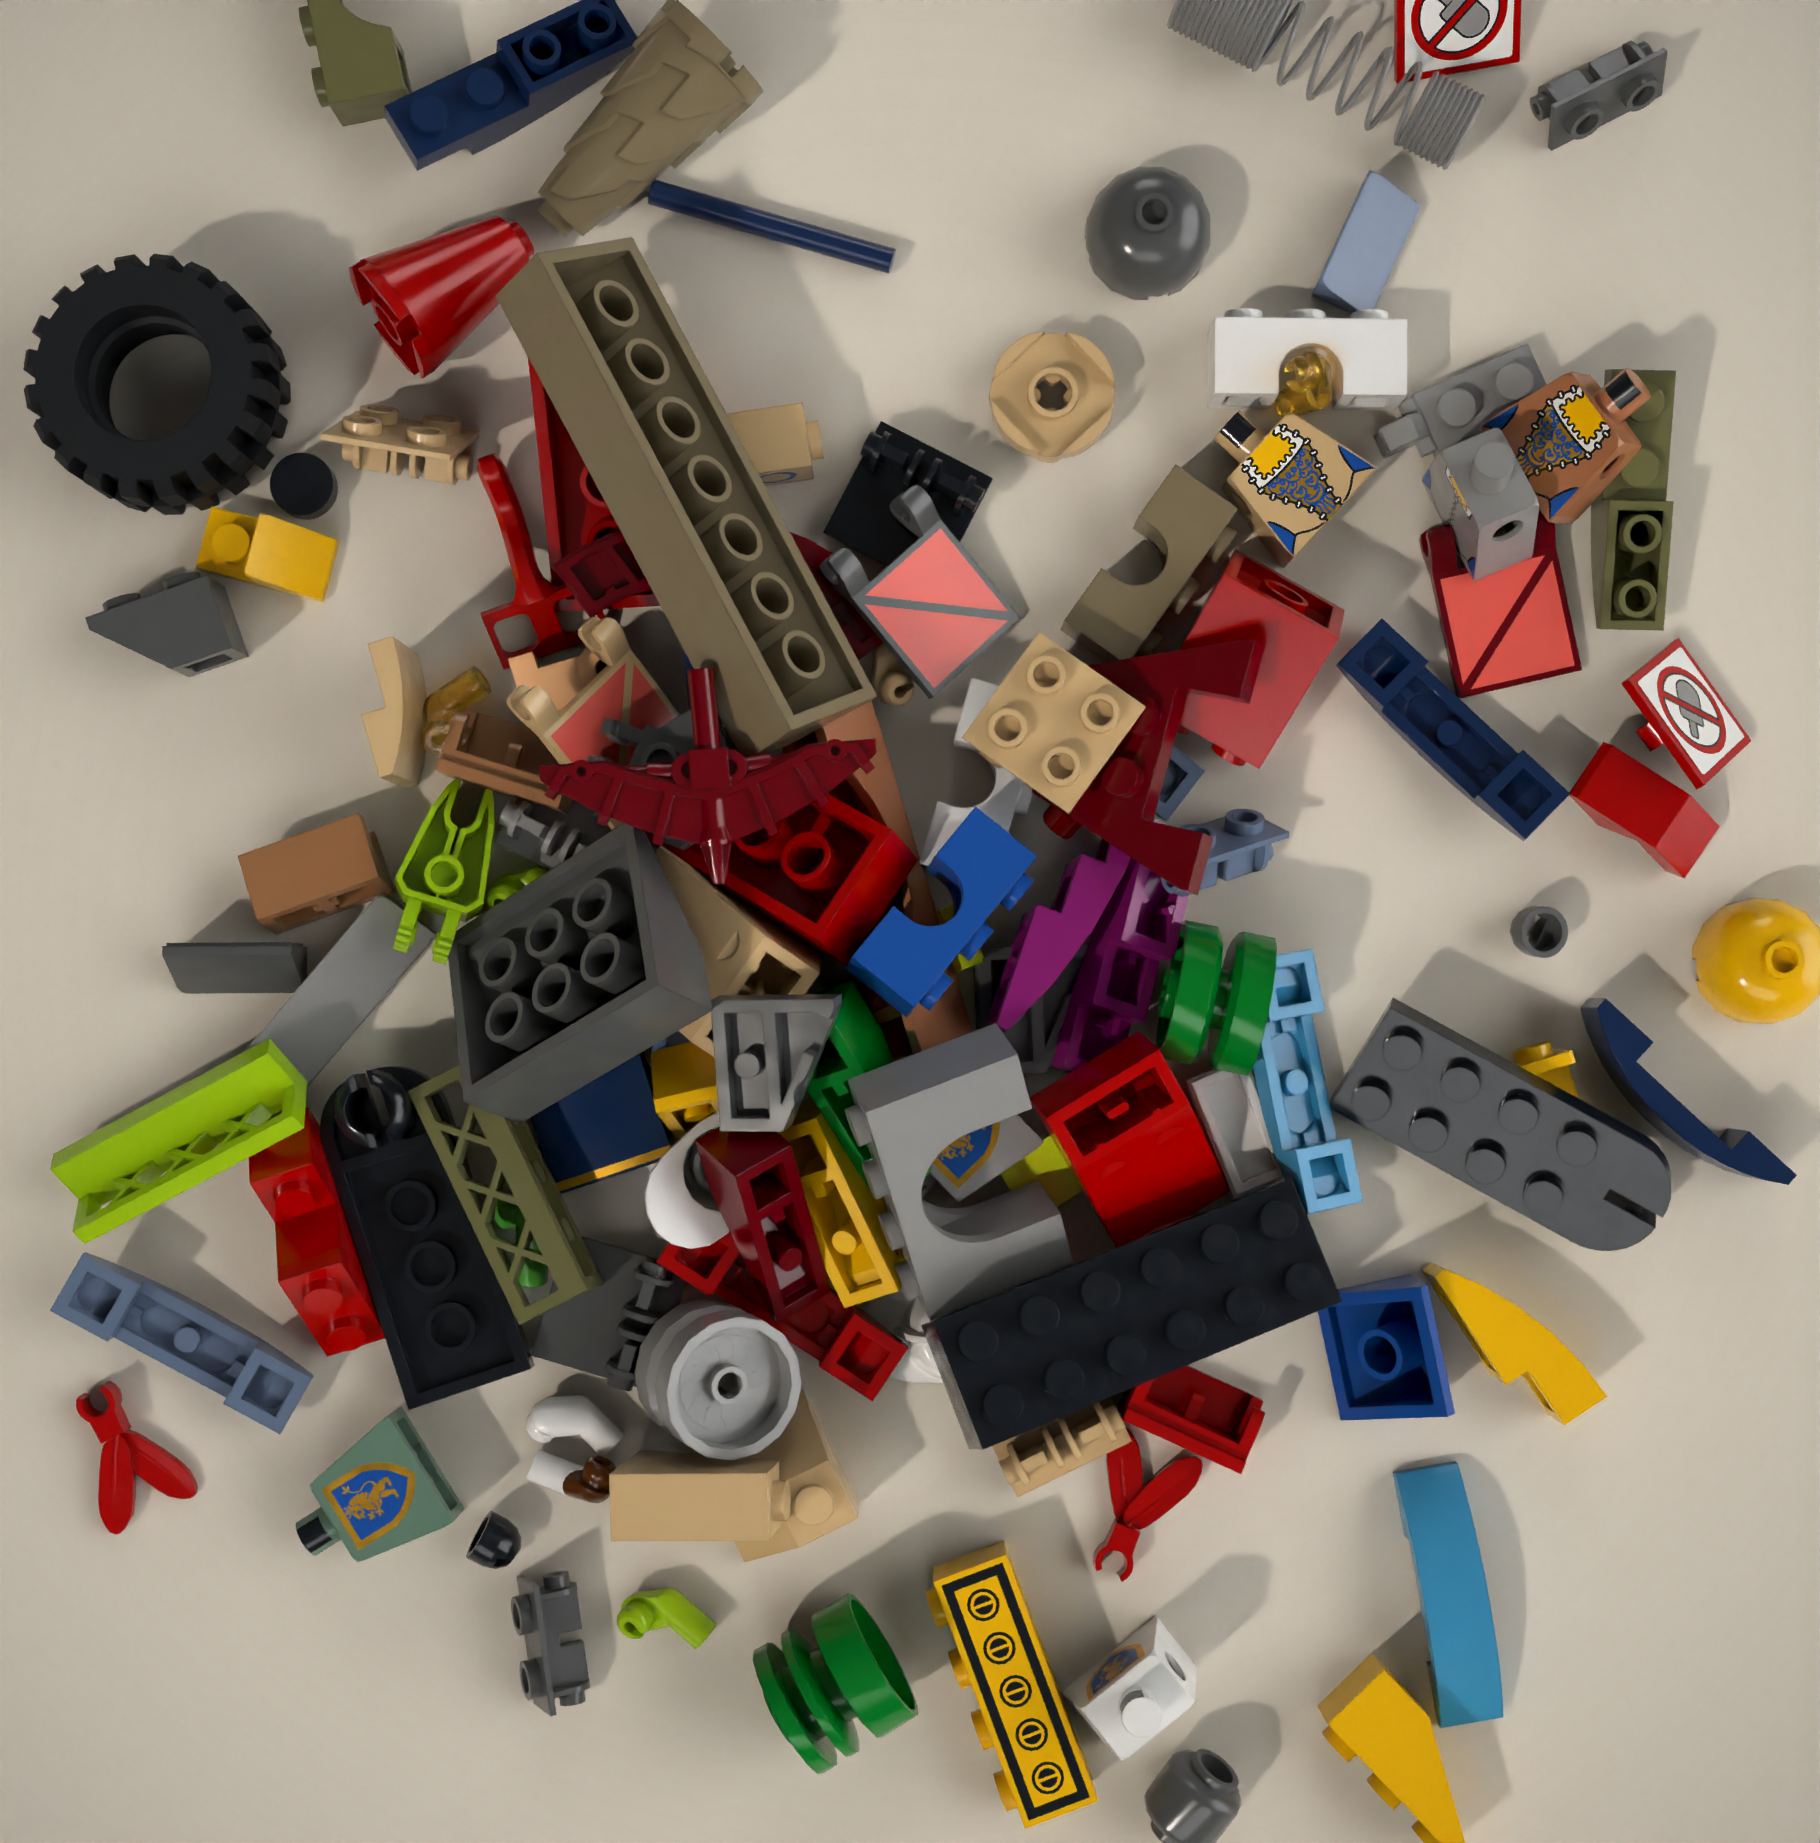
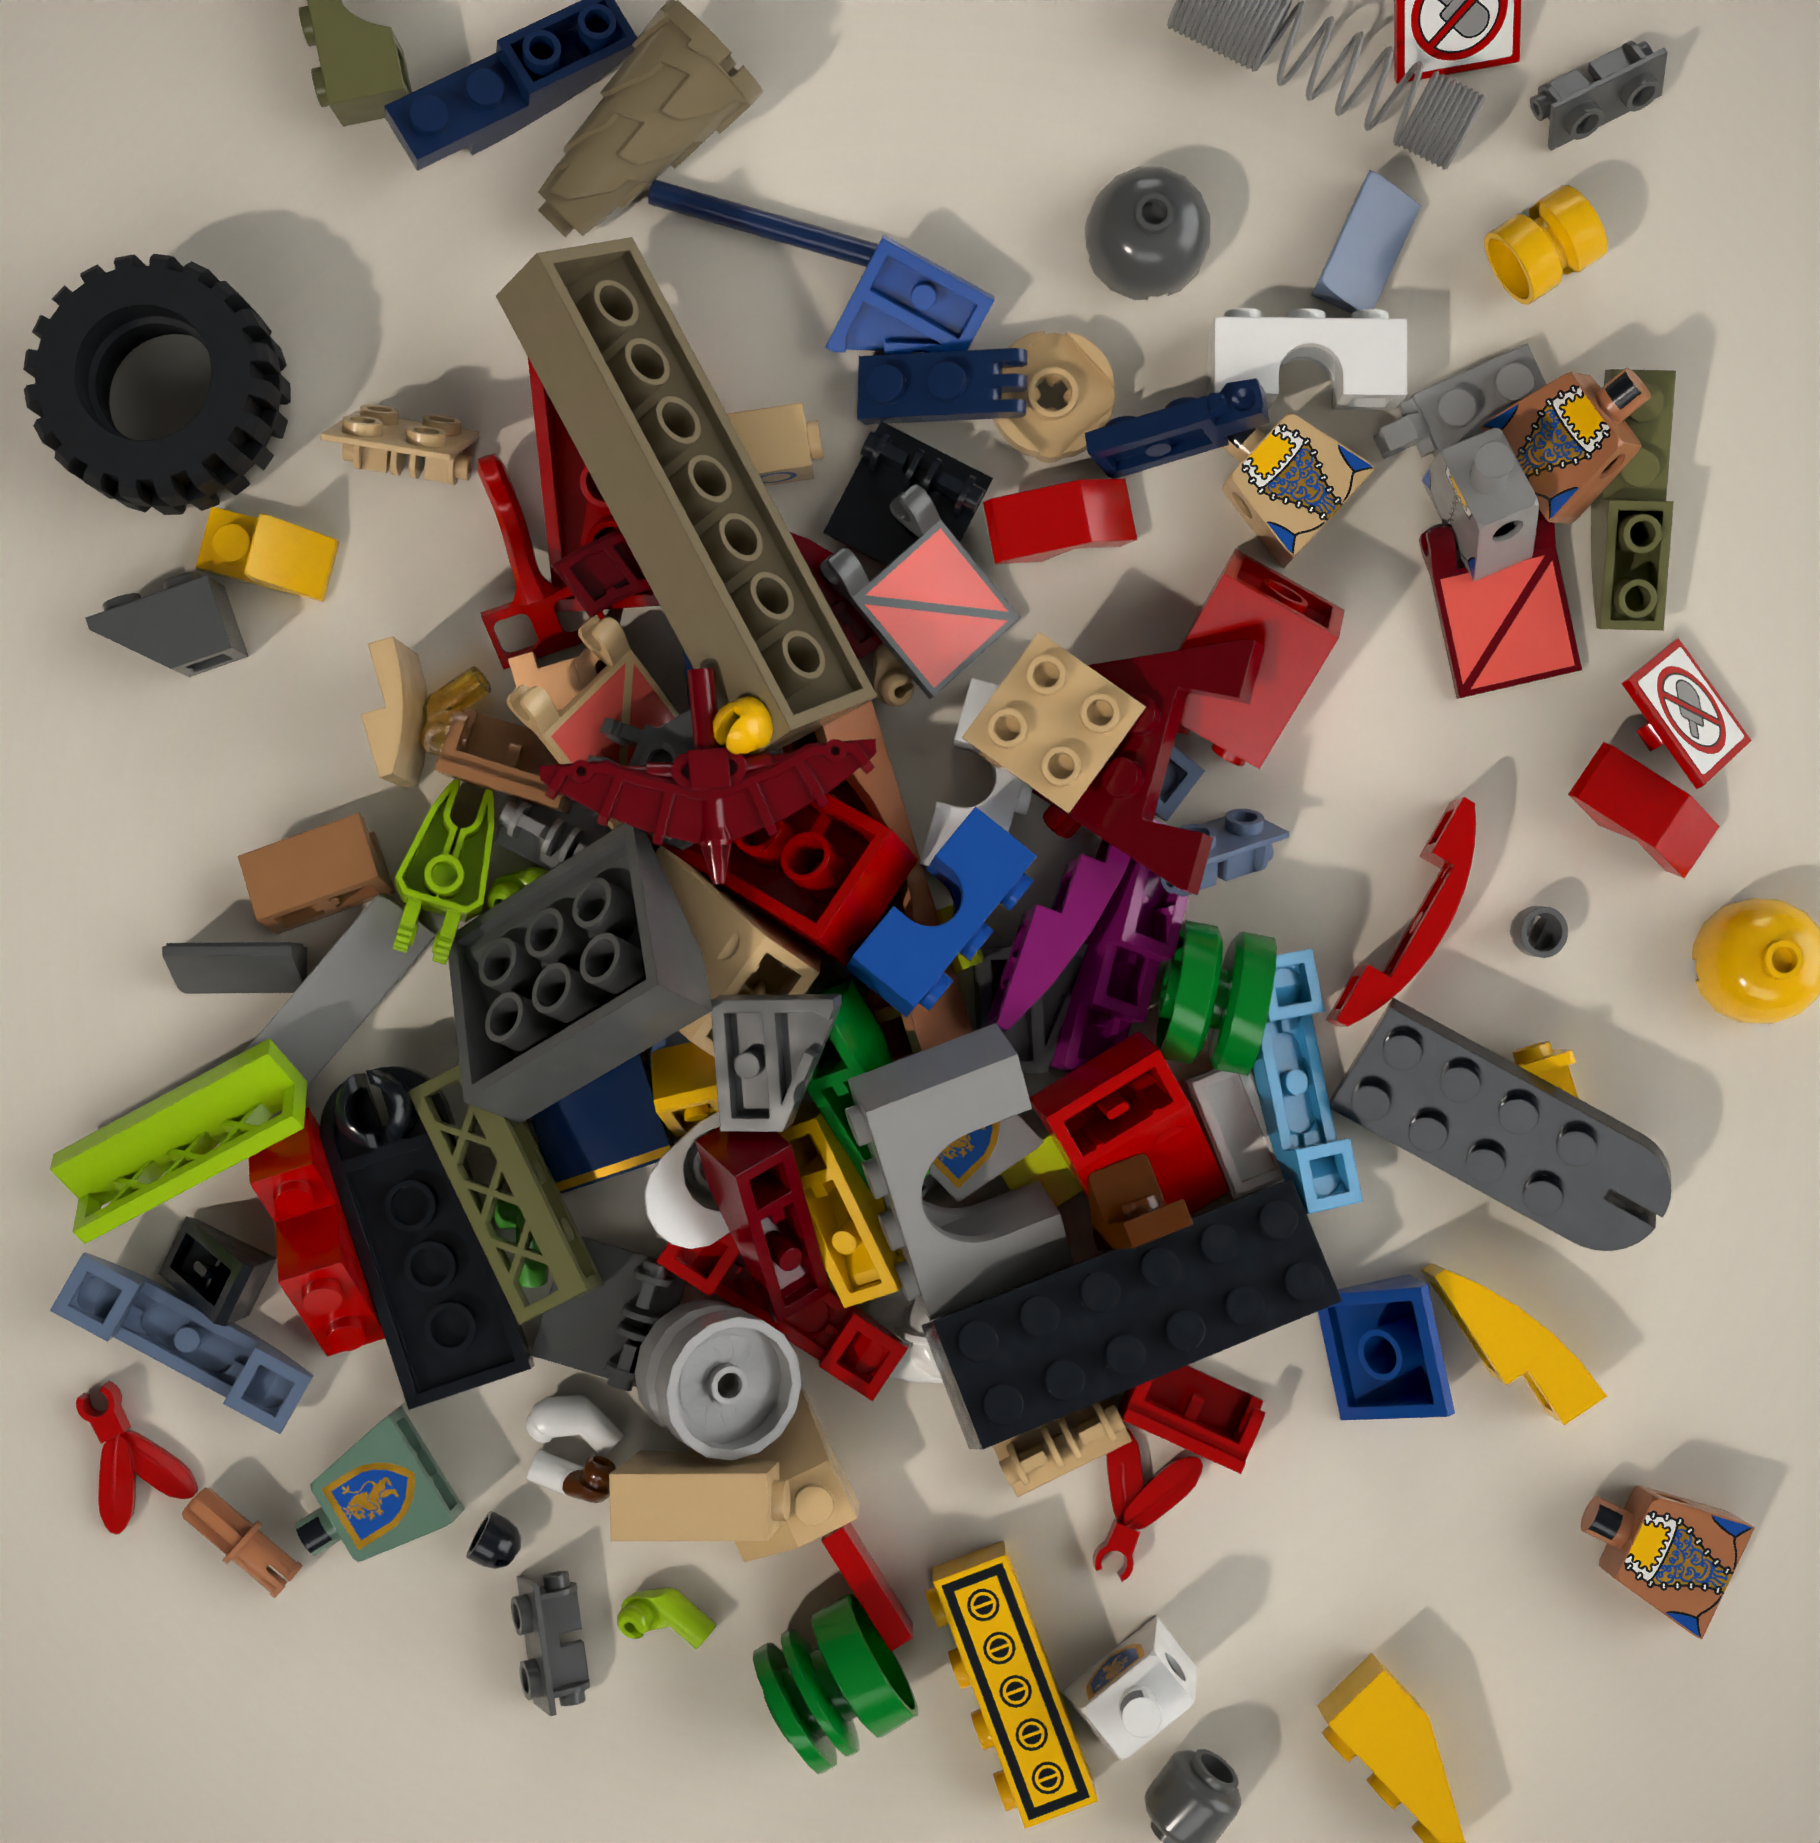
(216, 1271): none -> black slope
(240, 1540): none -> nougat axle
(303, 486): black tile -> none
(440, 288): red cone -> none
(746, 733): none -> yellow hinge
(869, 1586): none -> red tile
(909, 306): none -> blue wing
(940, 386): none -> dark blue hinge
(1059, 519): none -> red slope
(1130, 1205): none -> reddish brown slope
(1178, 430): none -> dark blue hinge
(1185, 526): dark tan arch -> none
(1310, 389): clear yellow arm -> none
(1449, 734): dark blue slope -> none
(1451, 1594): dark azure slope -> none
(1452, 851): none -> red slope
(1555, 239): none -> yellow wheel
(1619, 1047): dark blue slope -> none
(1669, 1551): none -> torso

